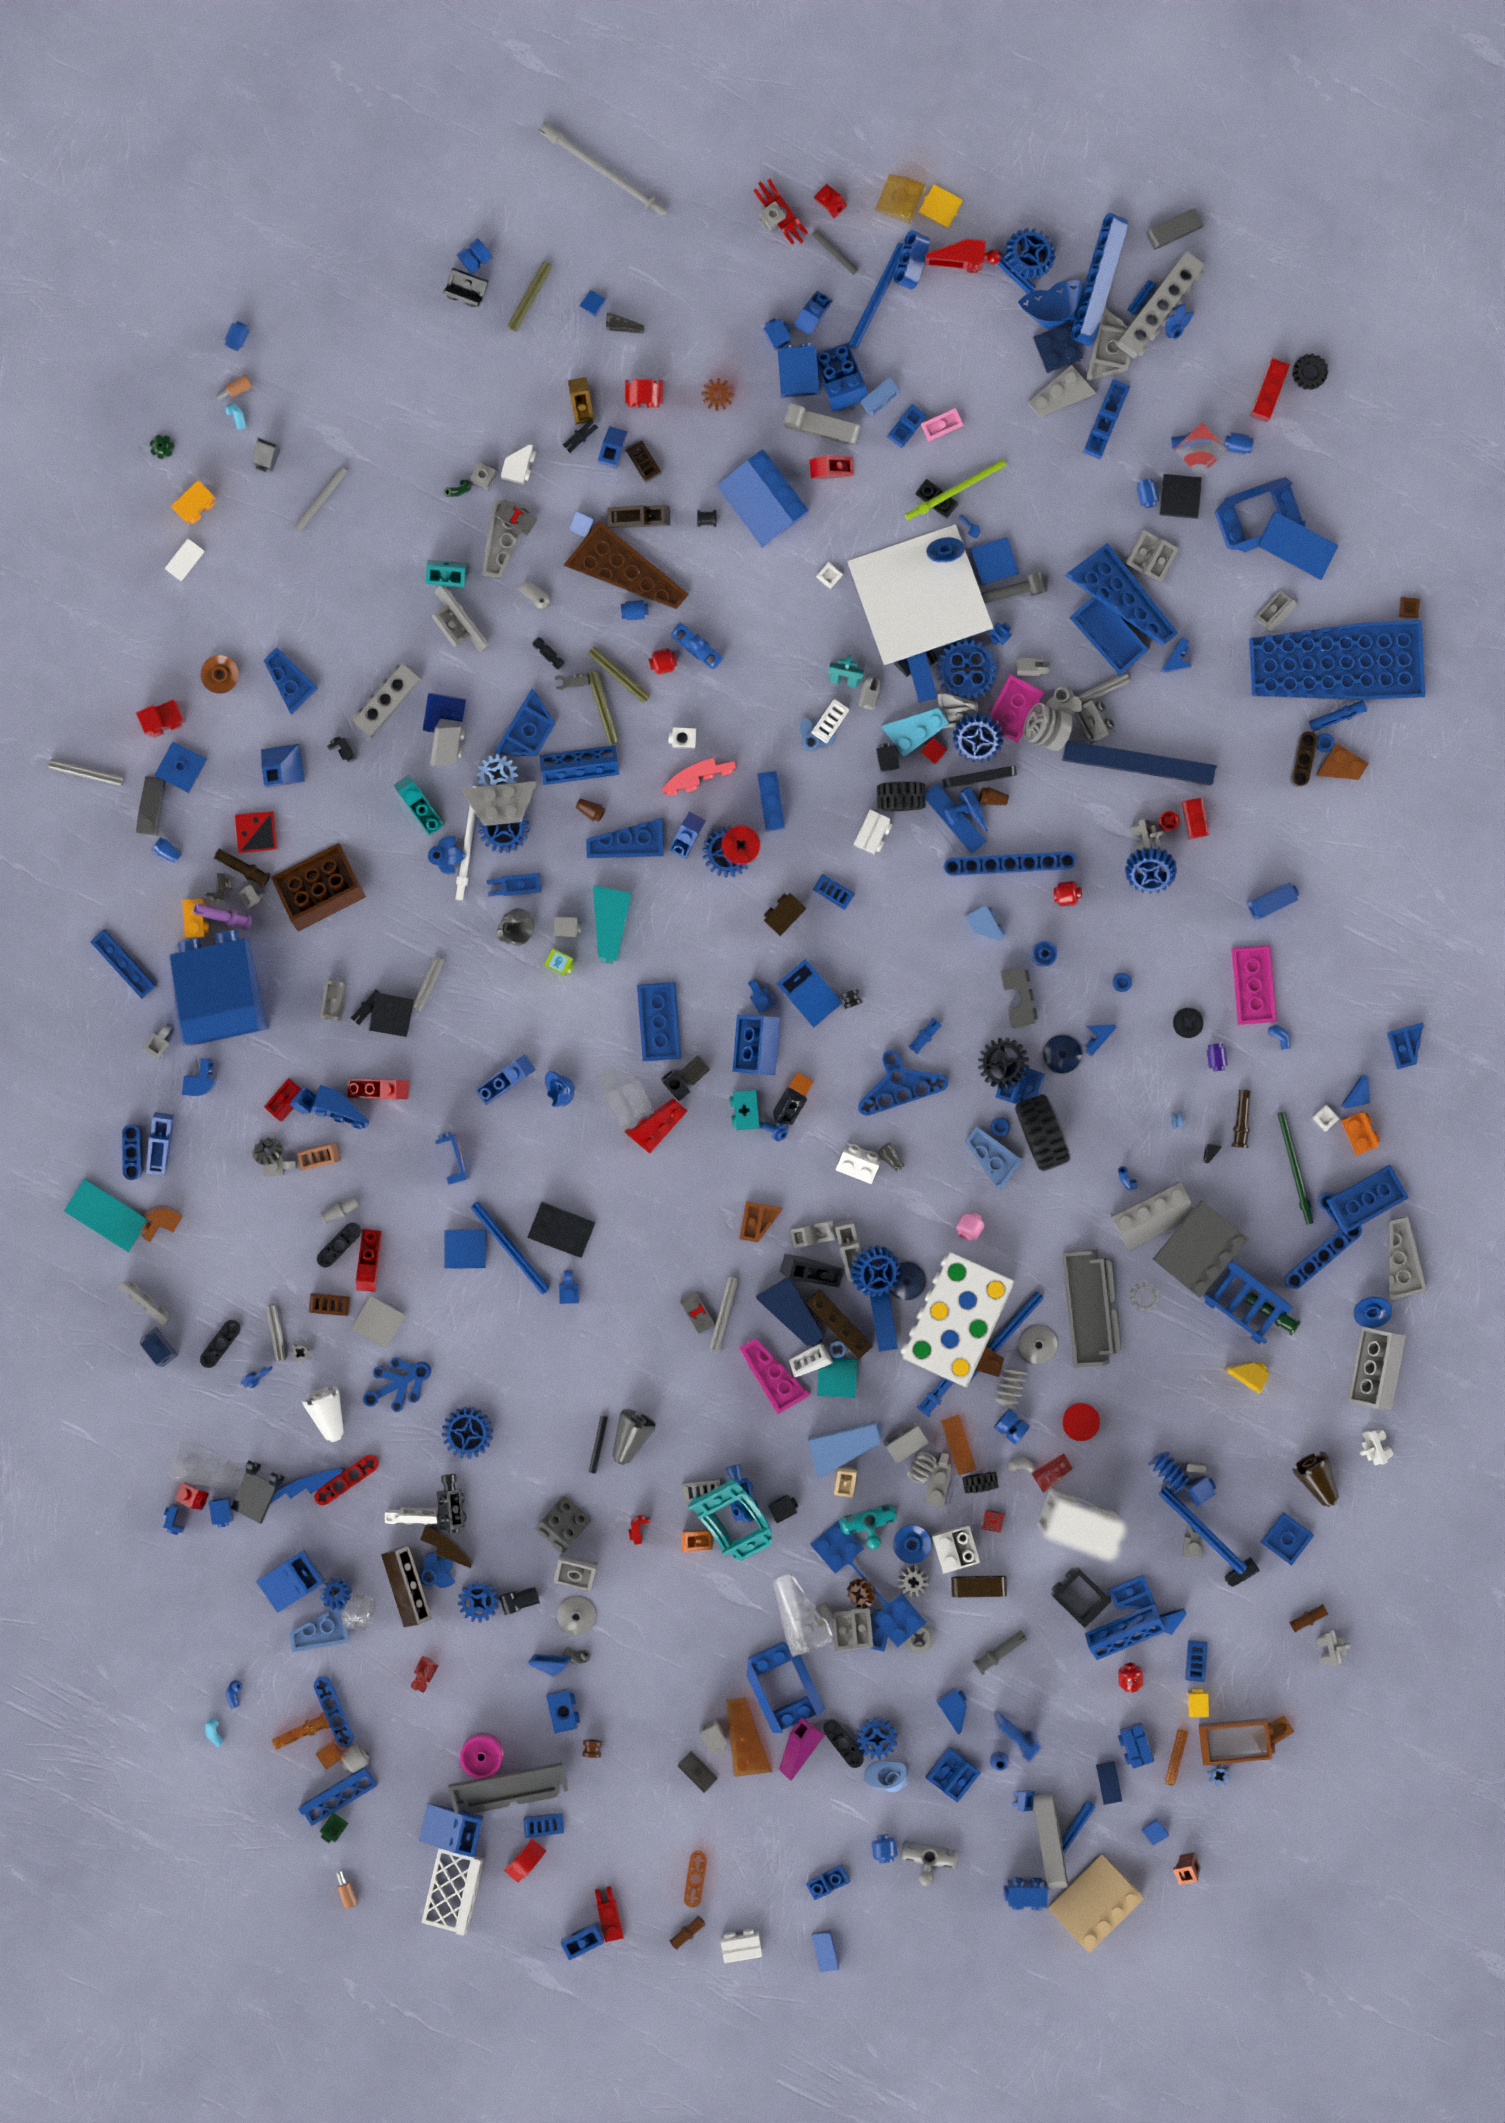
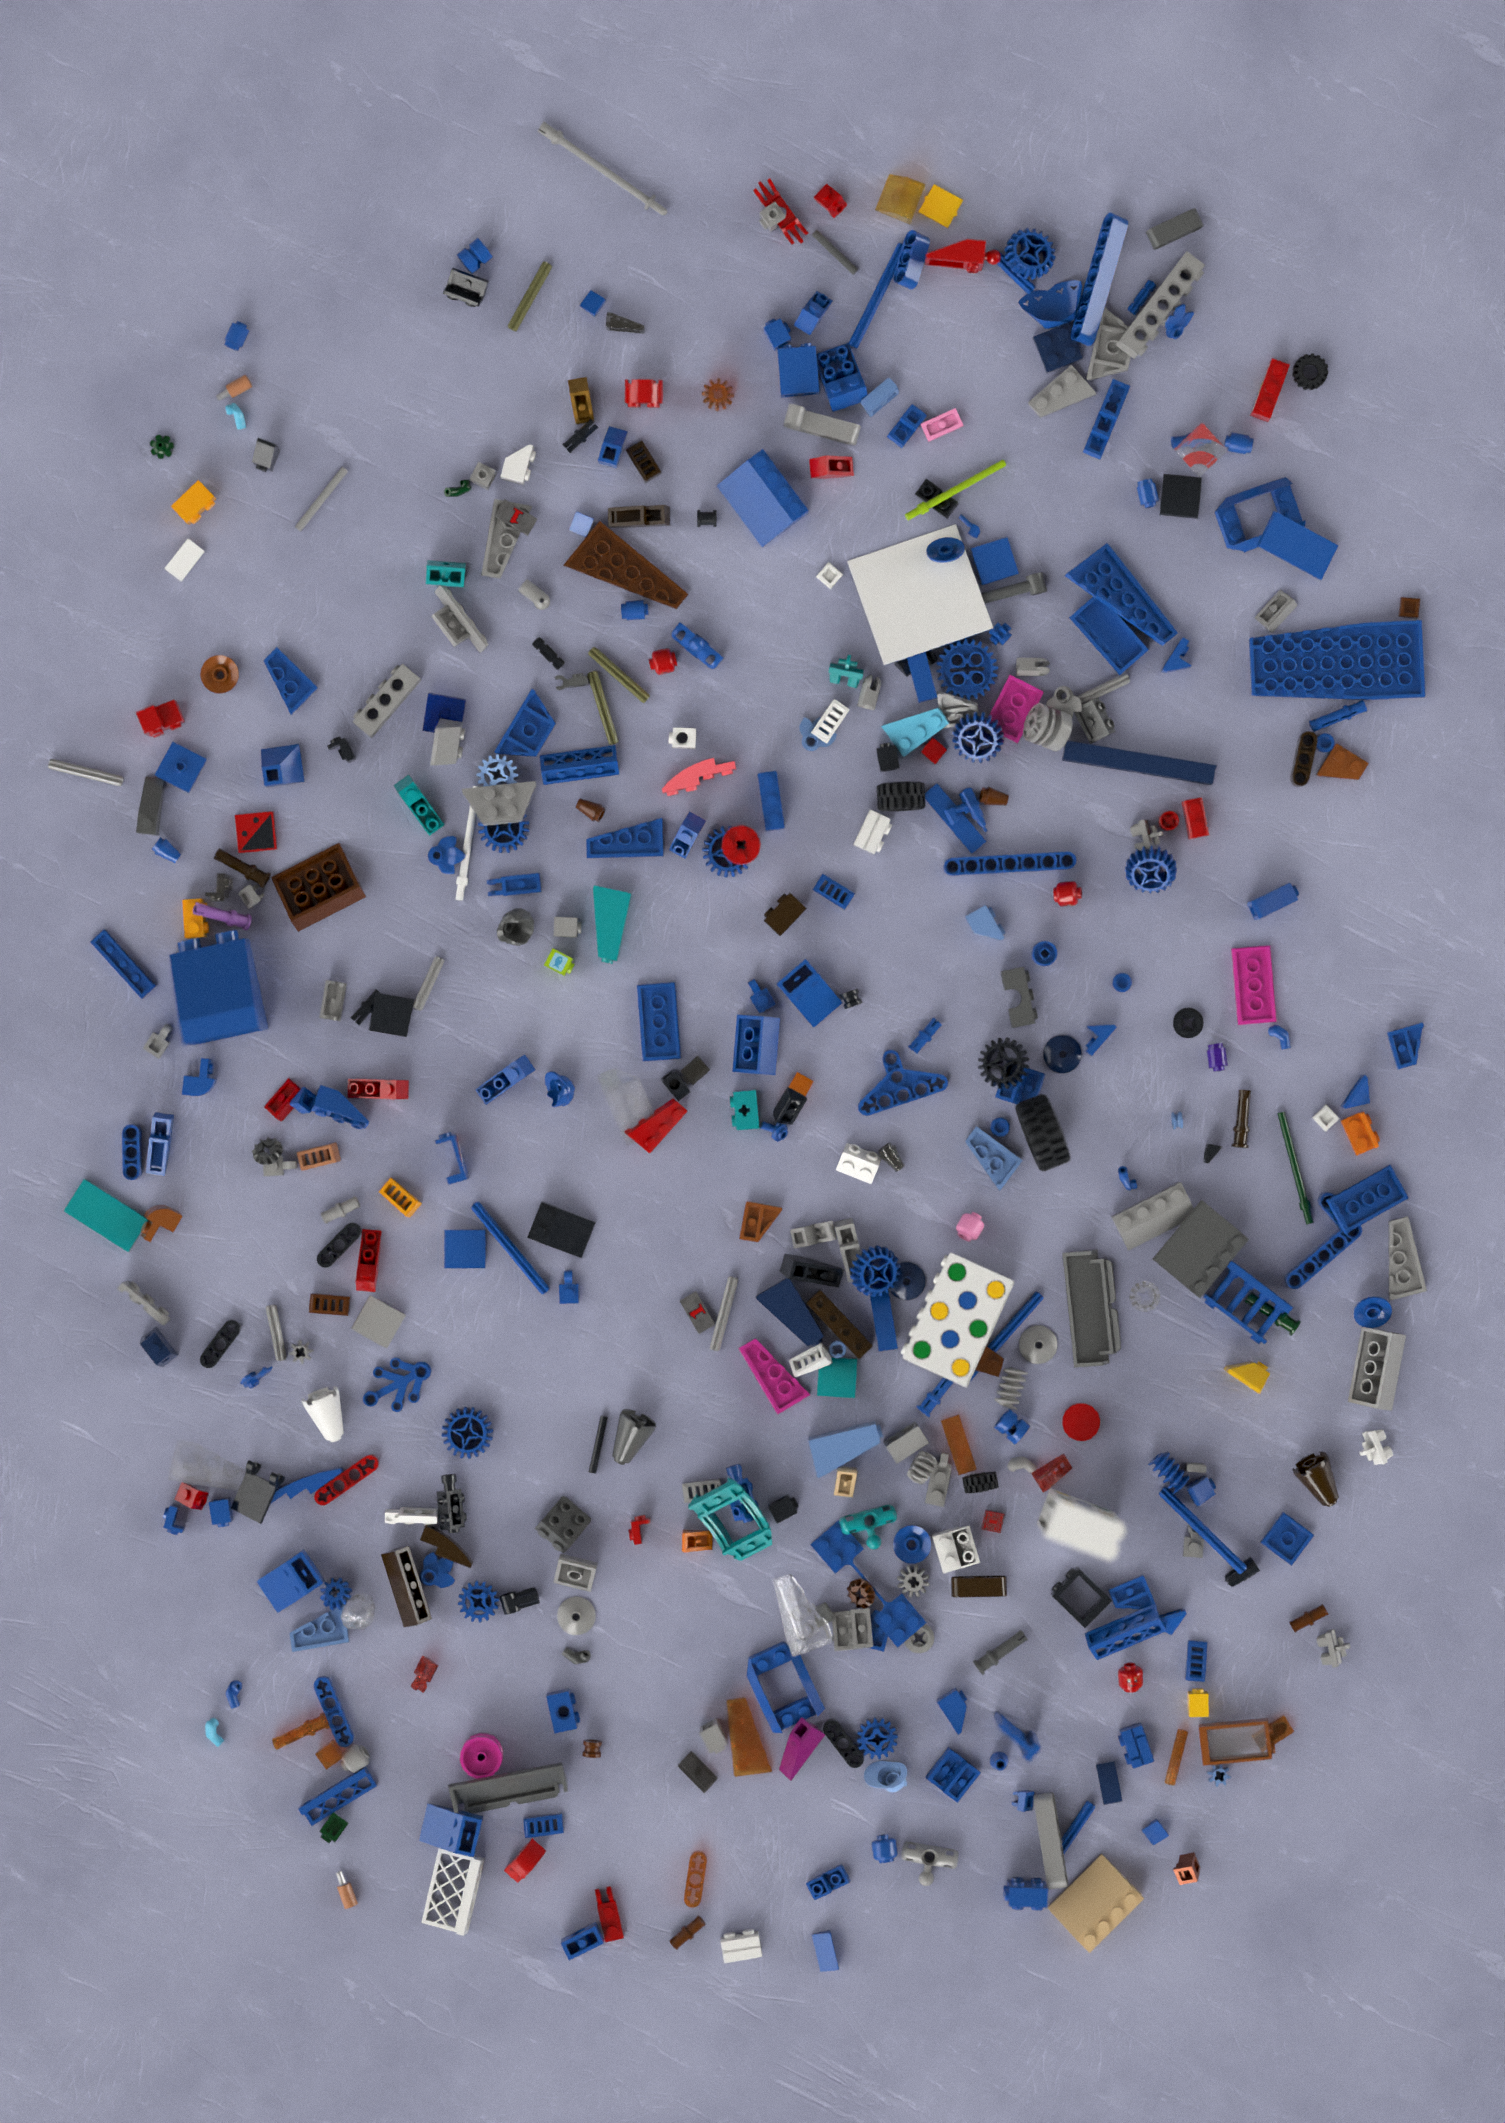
(415, 1202): none -> light orange slope
(549, 1663): blue slope -> none
(979, 777): black beam -> none
(1151, 556): light grey slope -> none

